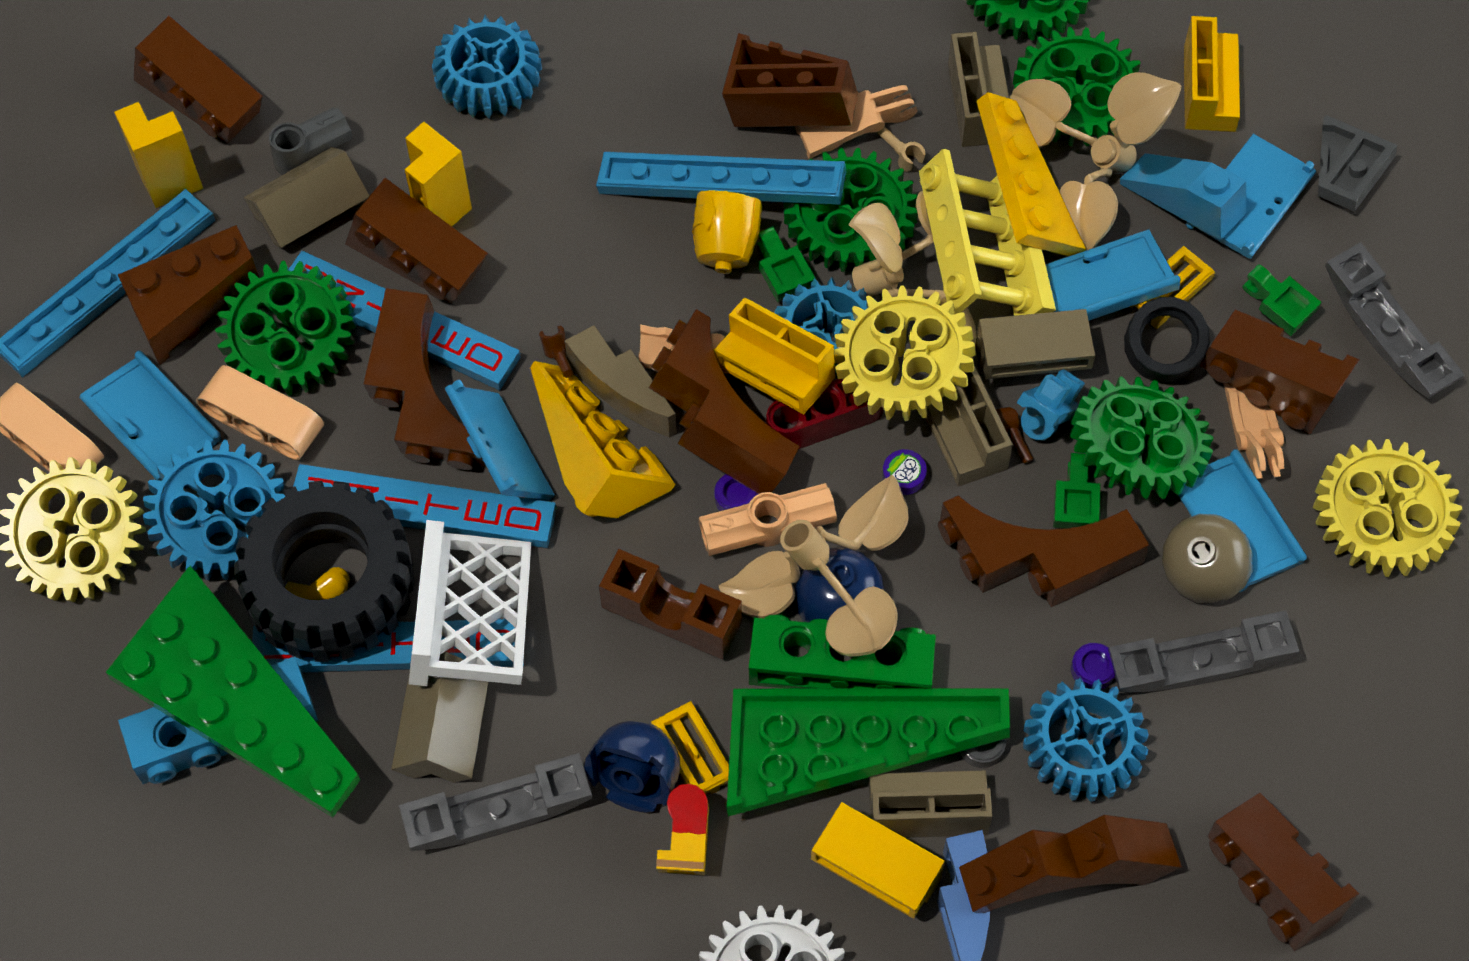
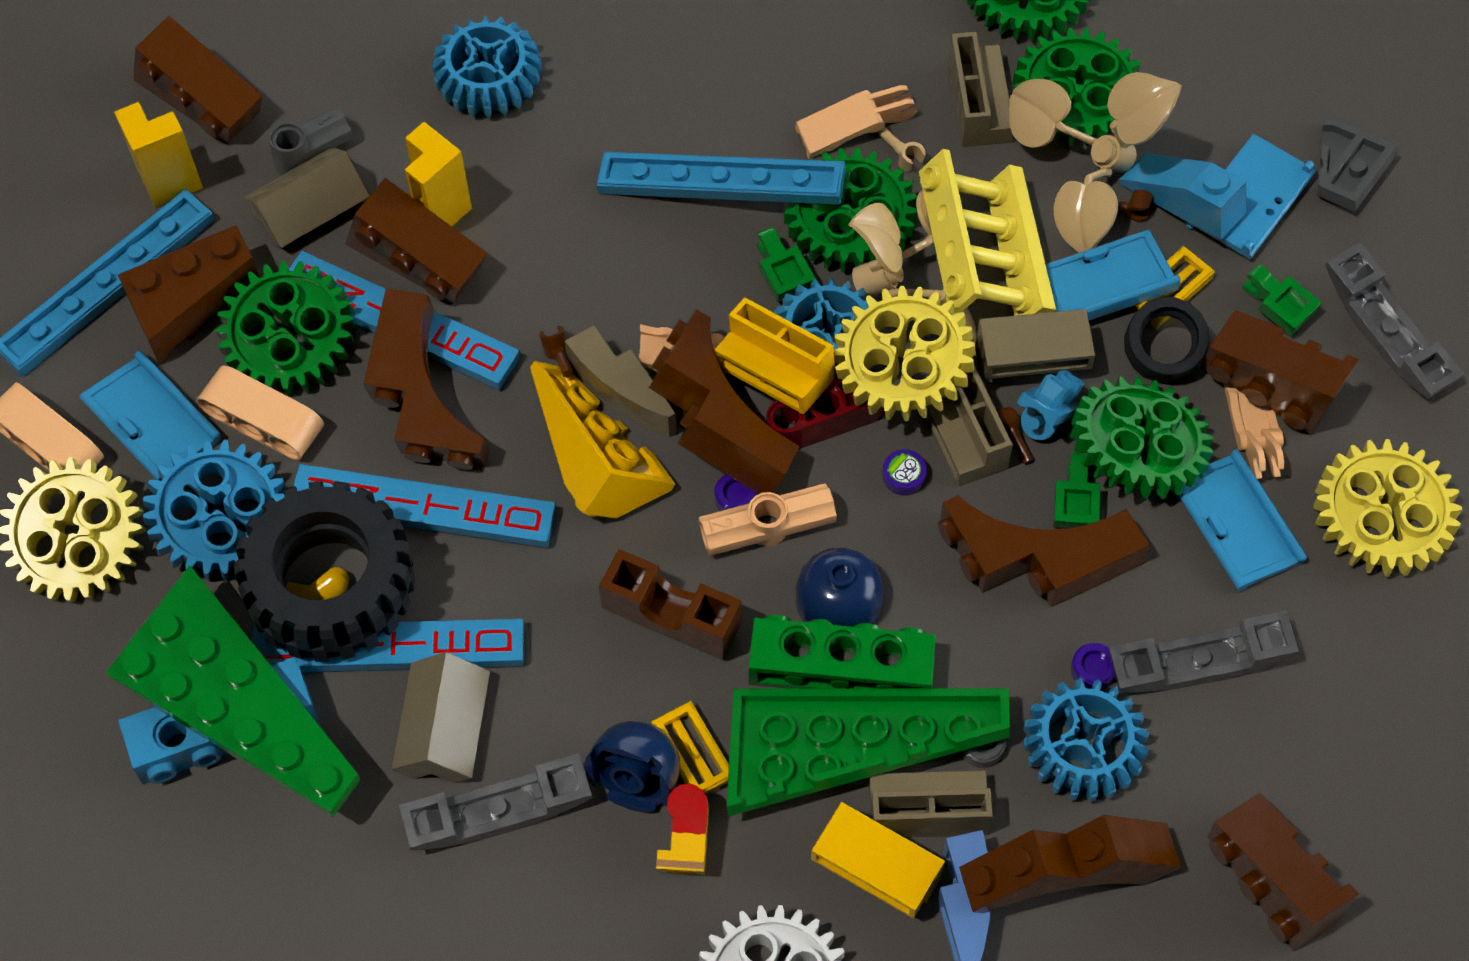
(432, 609): white fence -> none
(499, 442): dark azure door -> none
(725, 229): yellow helmet -> none
(787, 88): reddish brown wedge -> none
(862, 623): tan plant -> none
(1027, 186): yellow wing -> none
(1138, 207): none -> reddish brown hand
(1211, 77): yellow piece -> none
(1215, 573): dark tan cylinder -> none

